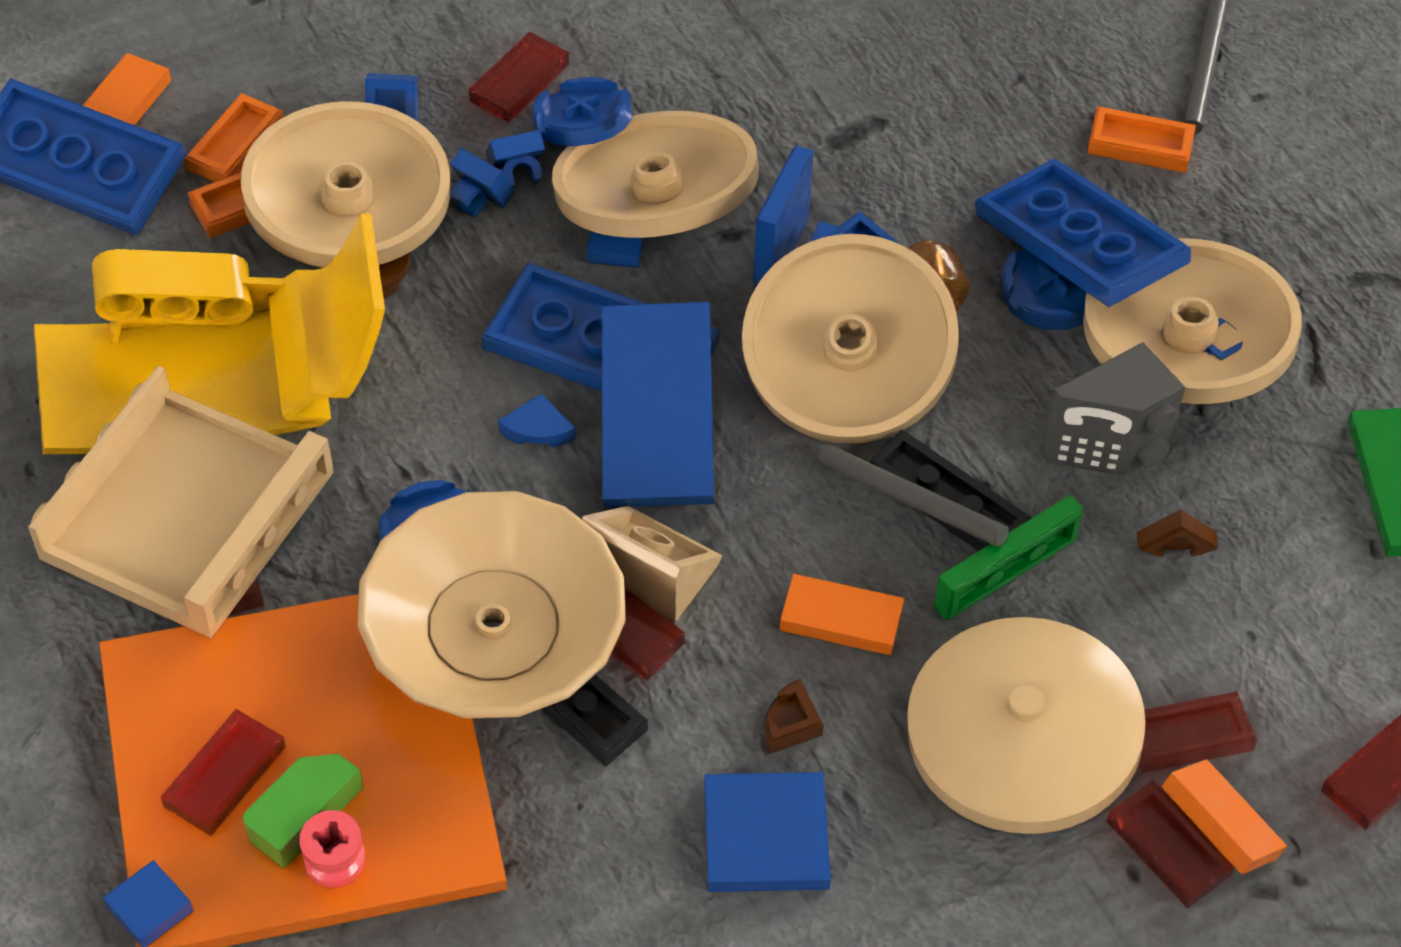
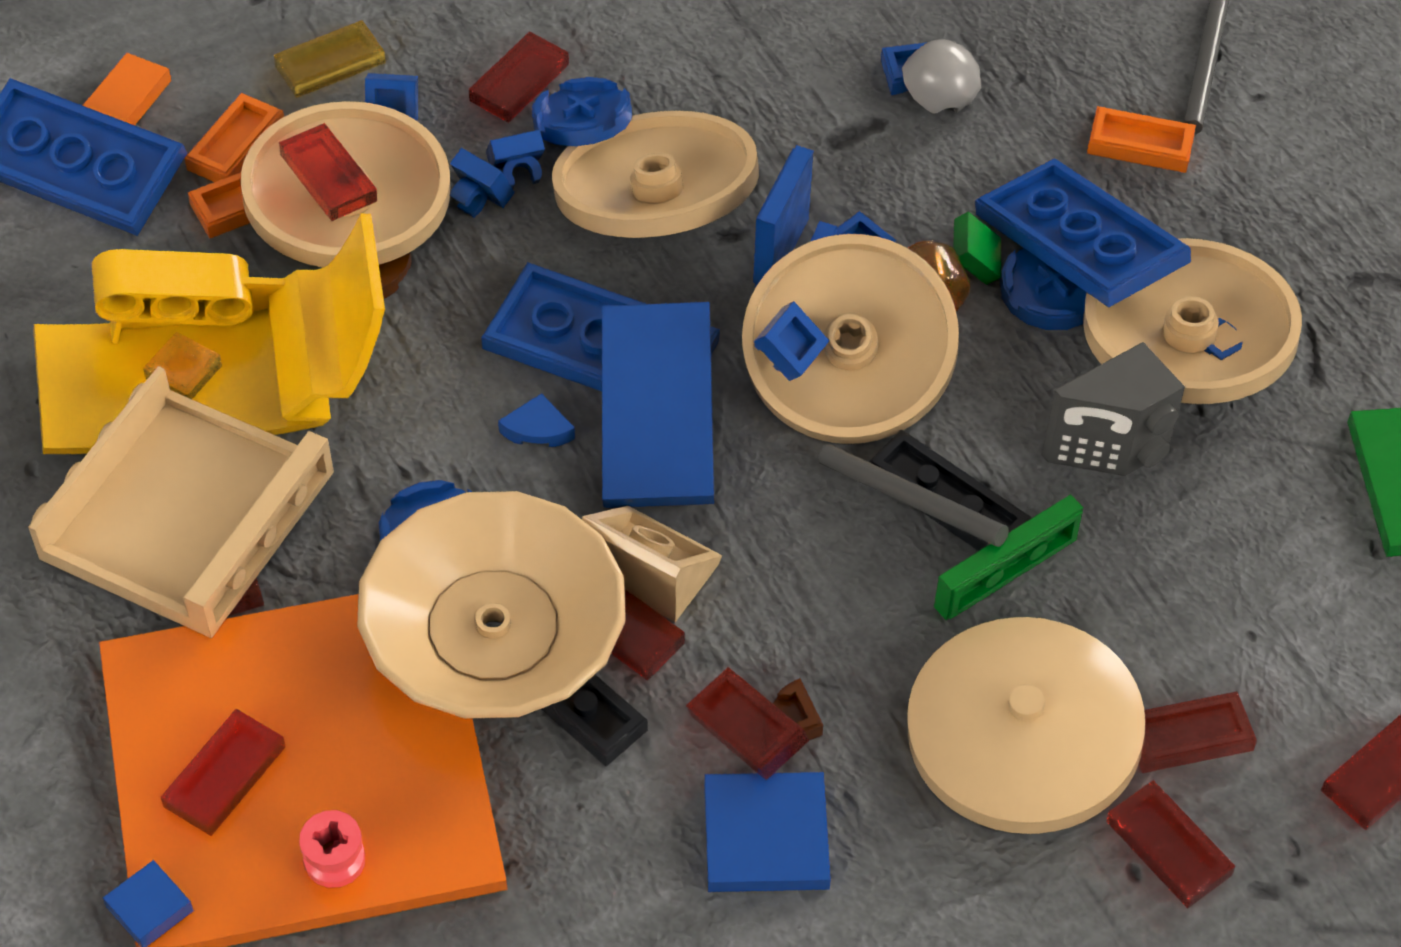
(186, 365): none -> clear yellow tile
(302, 791): bright green piece -> none
(328, 171): none -> clear red tile
(329, 58): none -> clear yellow tile
(614, 250): blue tile -> none
(747, 723): none -> clear red tile
(791, 341): none -> blue tile
(841, 614): orange tile -> none
(892, 61): none -> blue tile
(942, 76): none -> light grey hair
(977, 248): none -> green tile
(1177, 532): reddish brown tile -> none
(1224, 816): orange tile -> none

